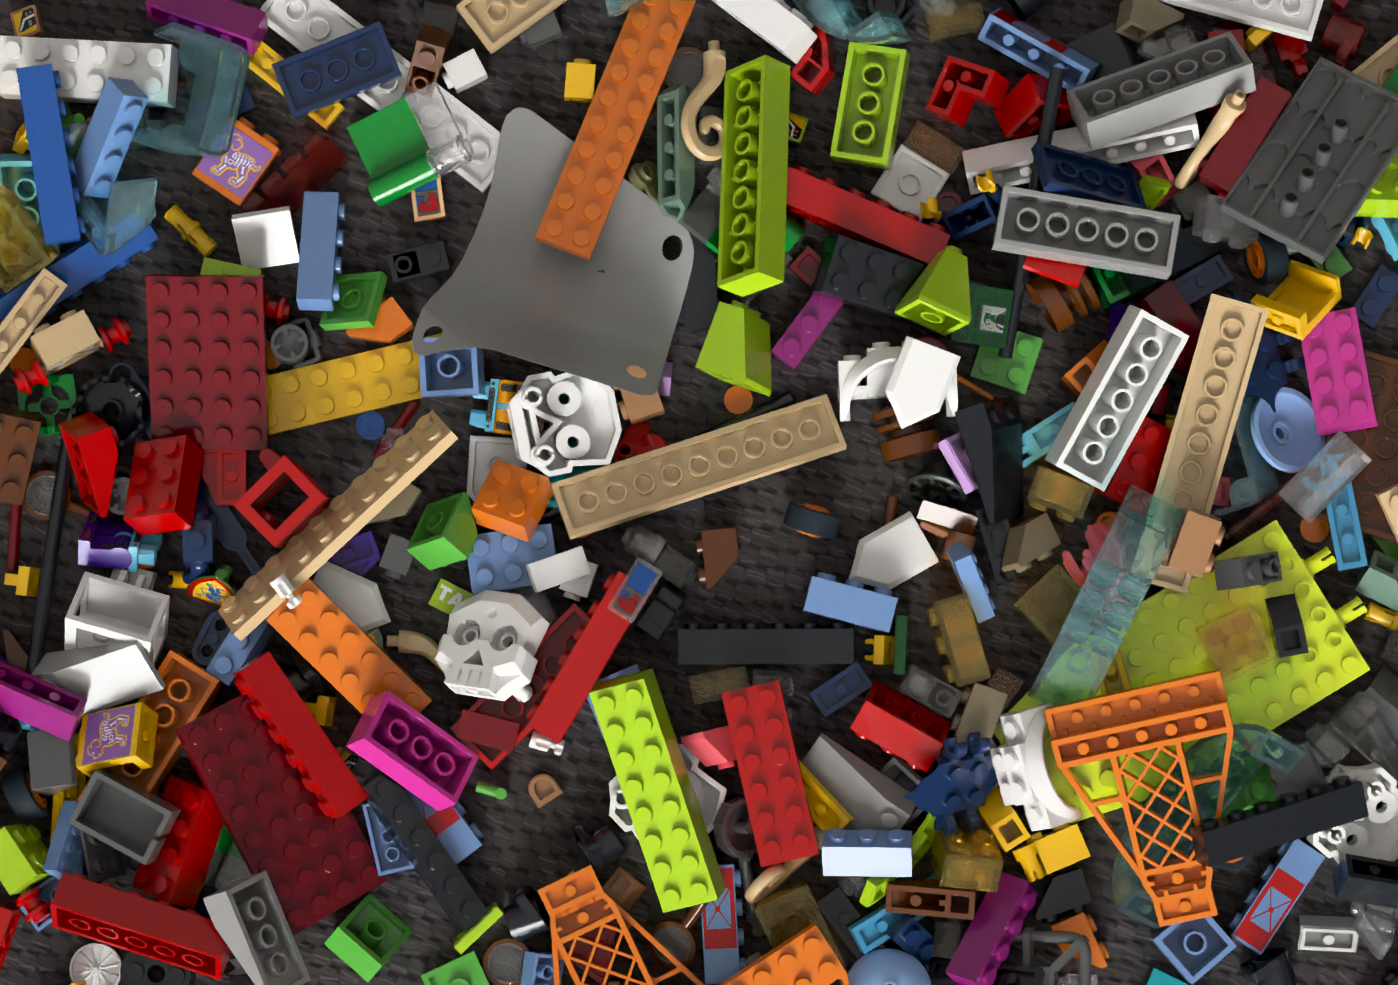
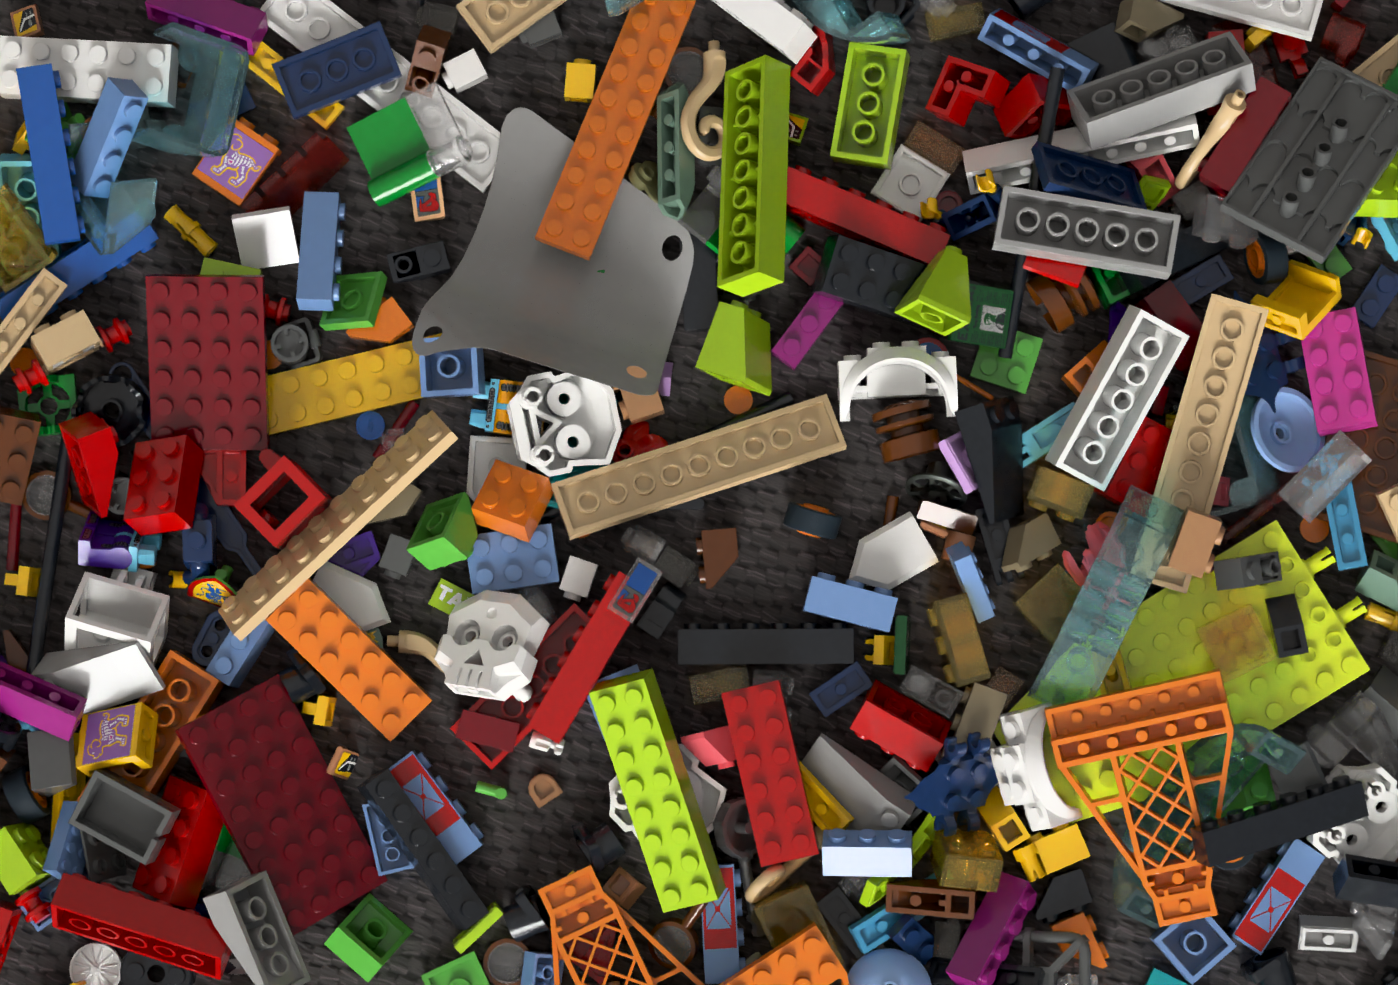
(285, 589): white piece -> none
(300, 735): red brick -> none
(413, 751): dark pink brick -> none
(558, 569): white tile -> none
(920, 381): white tile -> none

